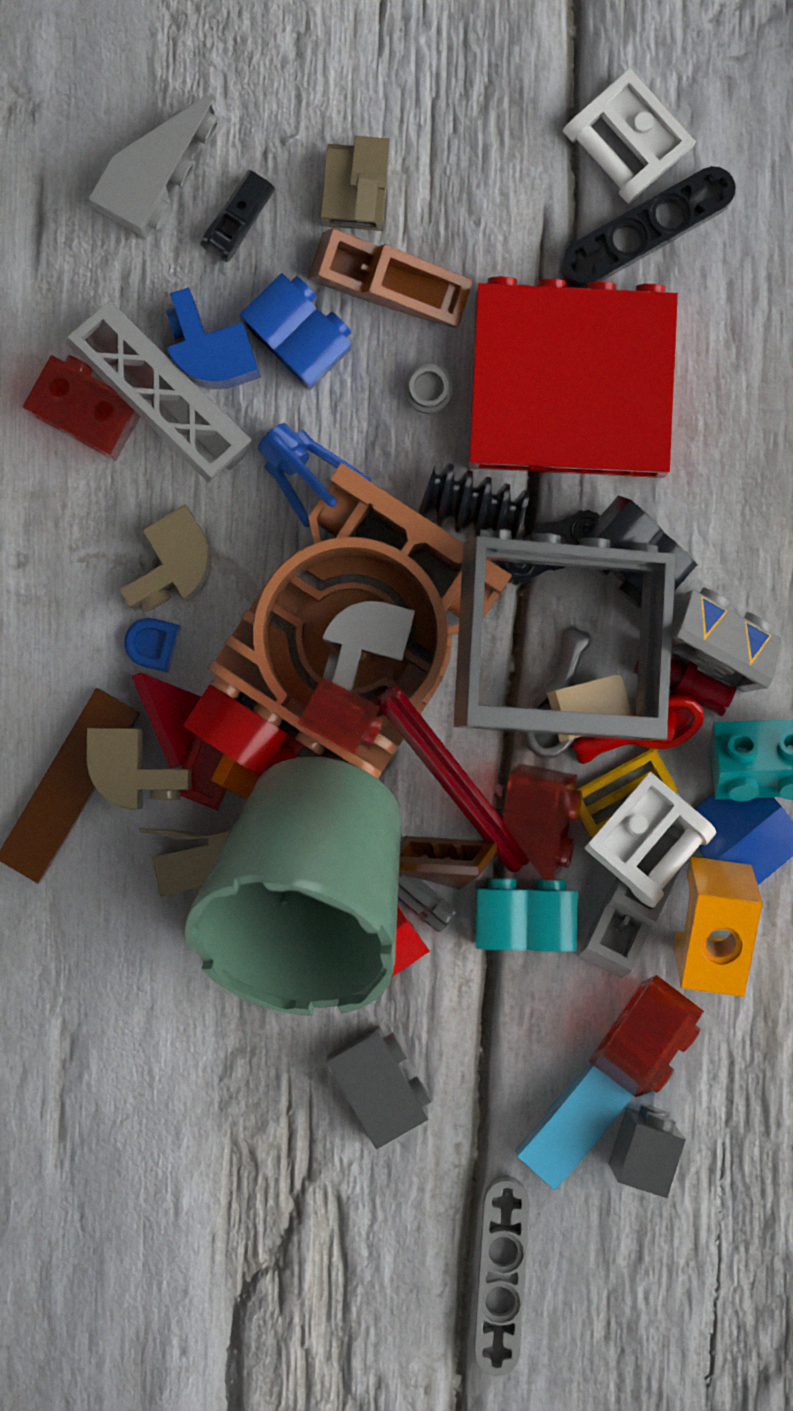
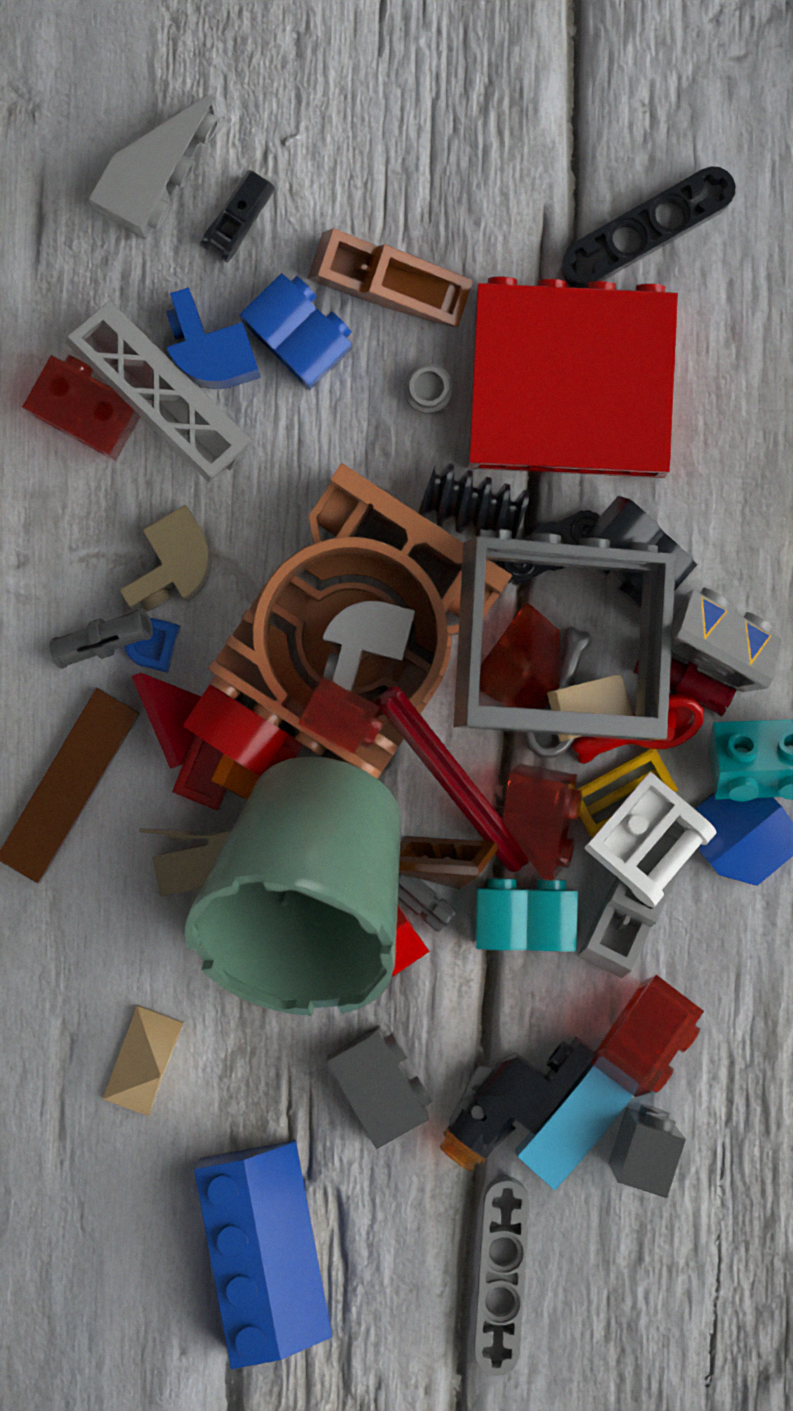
(101, 638): none -> dark grey pin
(118, 770): dark tan brick -> none
(143, 1060): none -> tan slope
(262, 1253): none -> blue slope
(287, 454): blue plant -> none
(356, 184): dark tan piece -> none
(508, 1094): none -> black plate
(523, 663): none -> clear red slope
(642, 126): white plate -> none
(720, 898): light orange piece -> none

